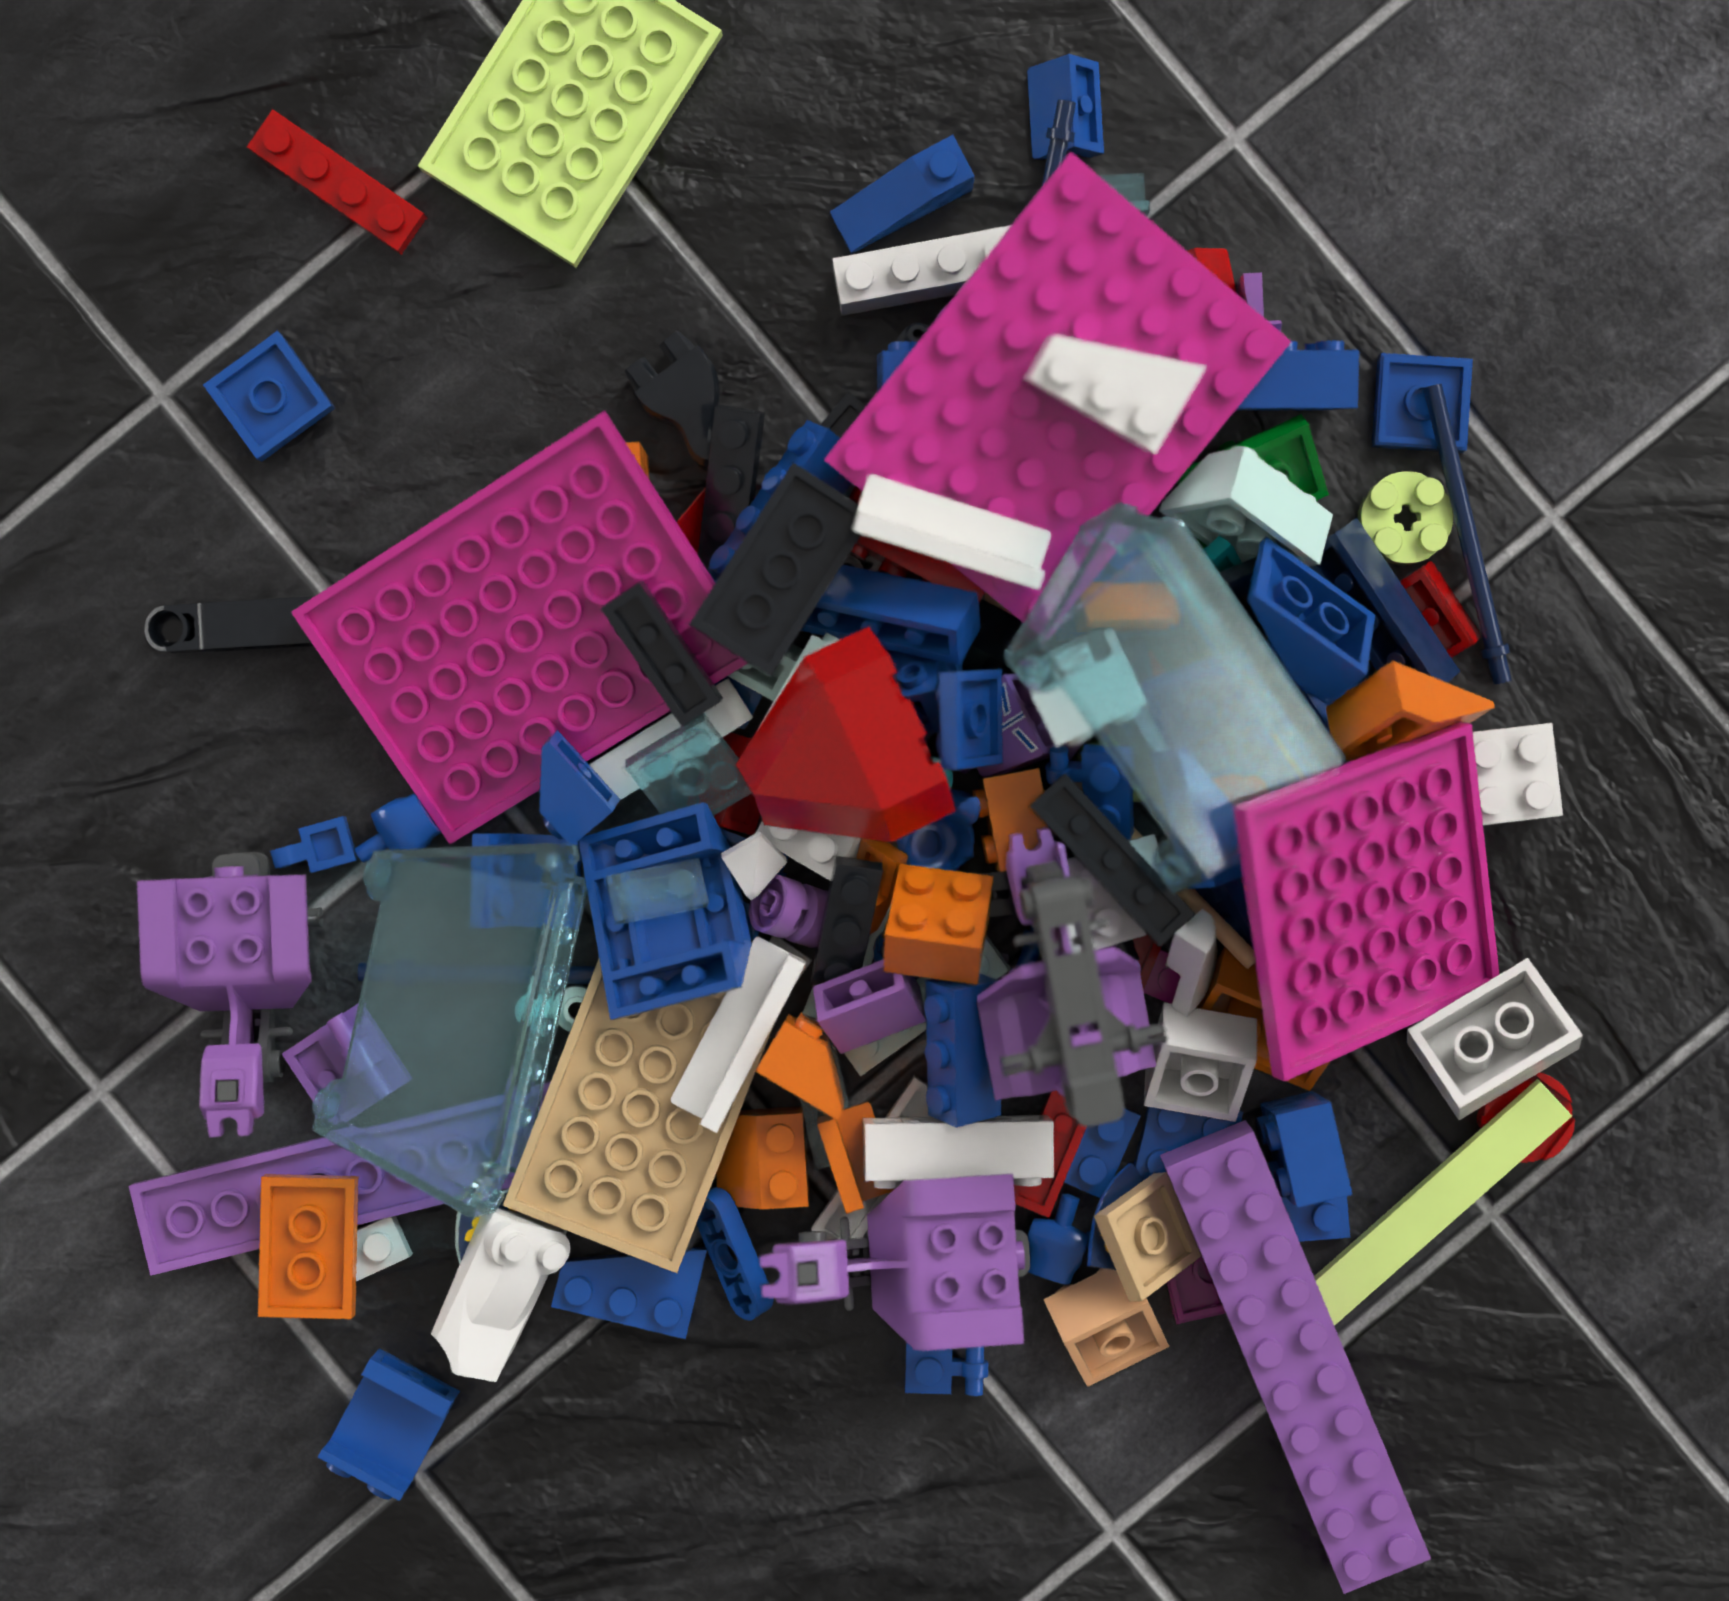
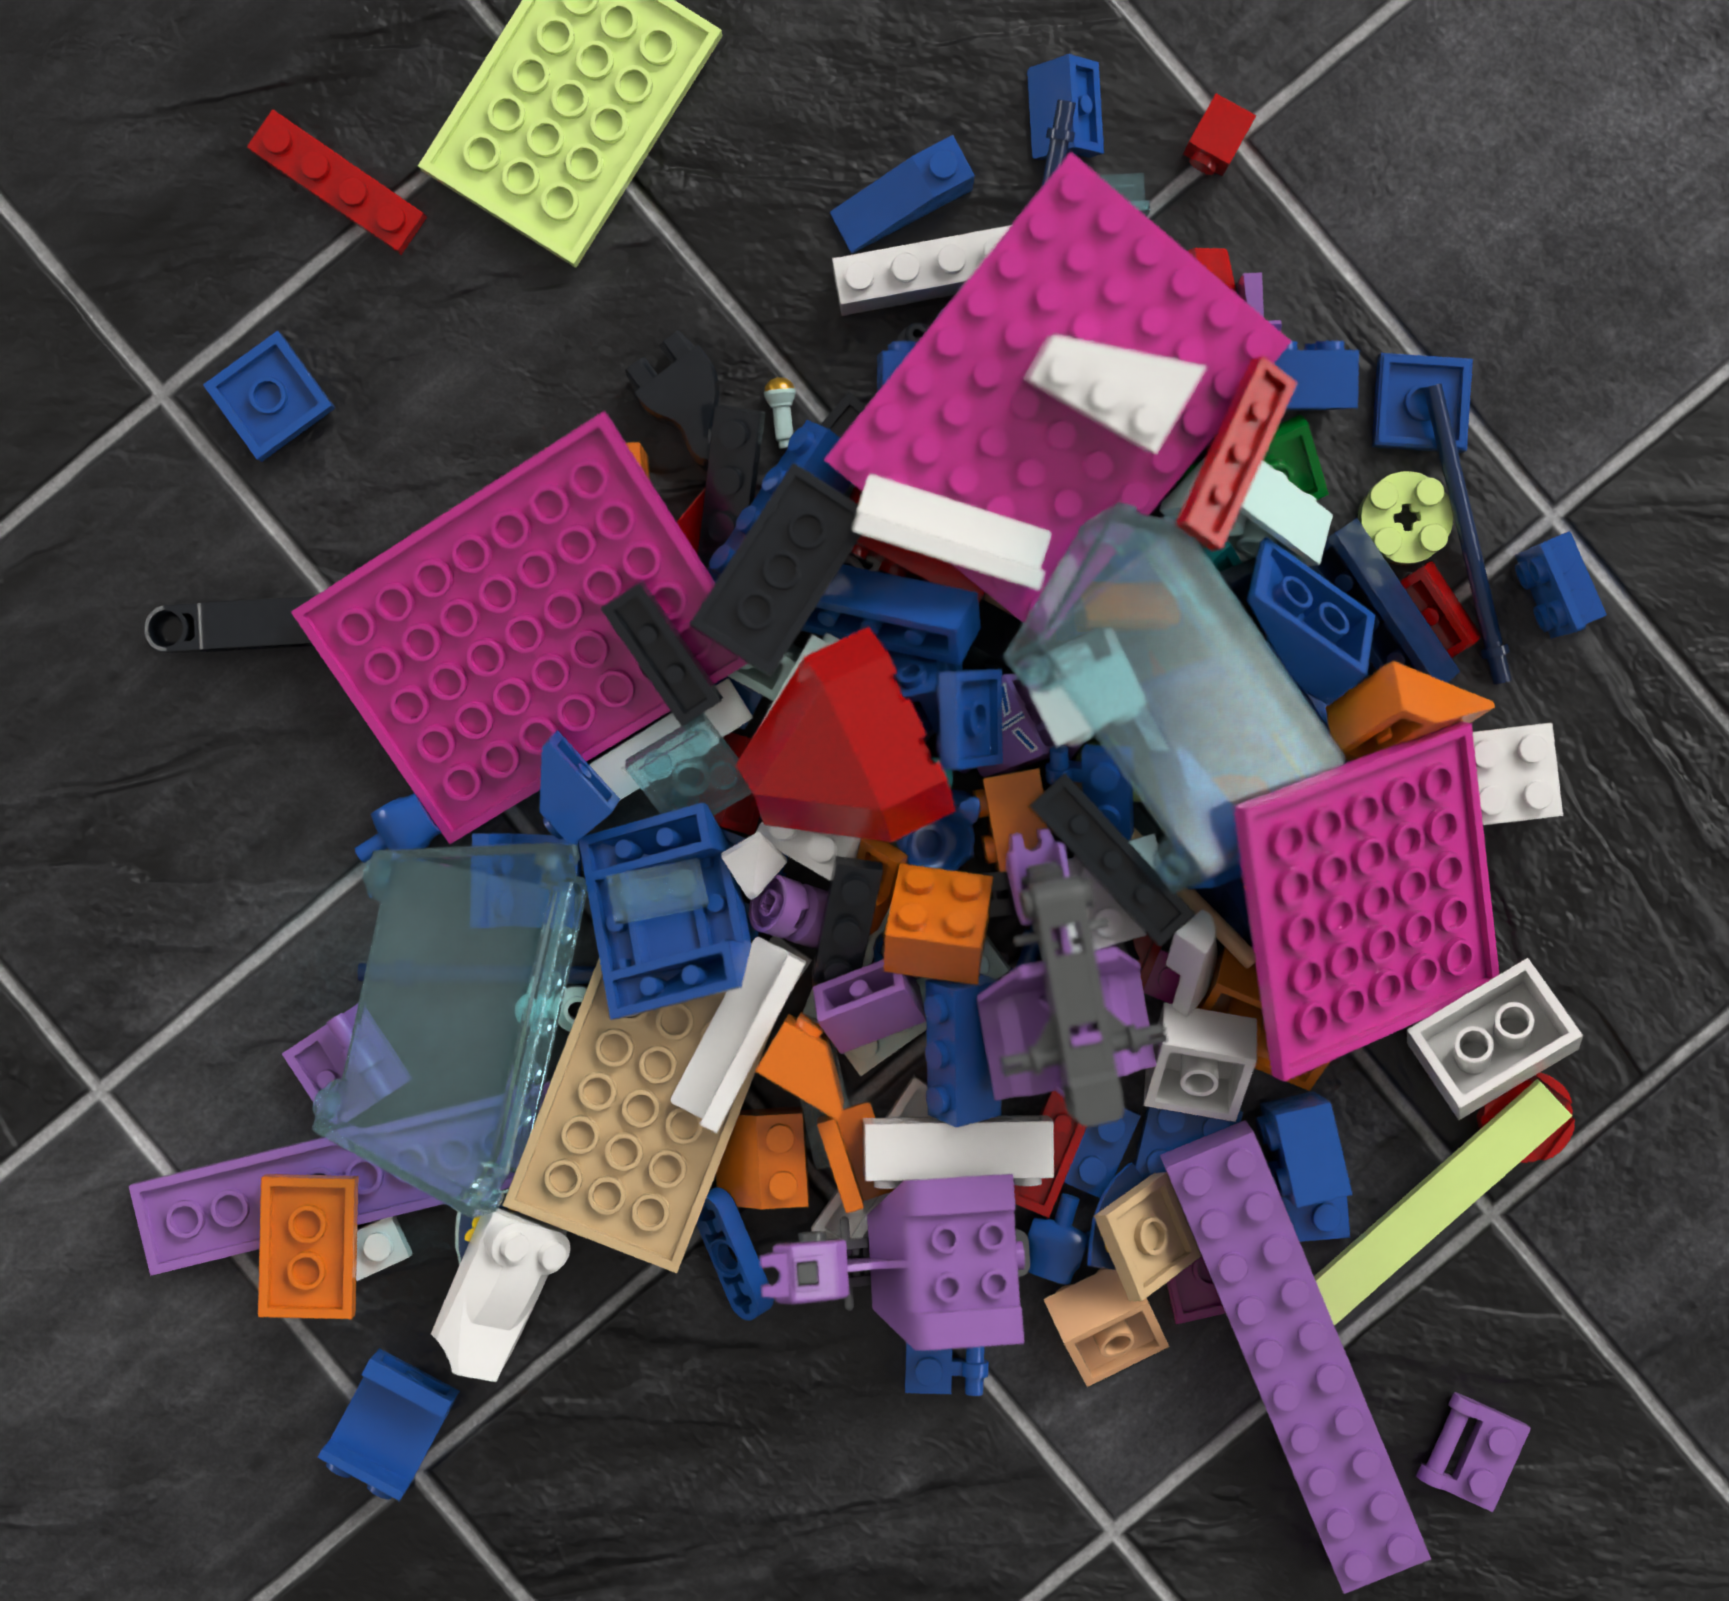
(236, 949): medium lavender piece -> none
(322, 846): blue plate -> none
(632, 1291): blue wing -> none
(780, 395): none -> light aqua piece
(1218, 136): none -> red brick
(1236, 453): none -> plate
(1486, 1457): none -> medium lavender plate
(1559, 586): none -> blue bracket

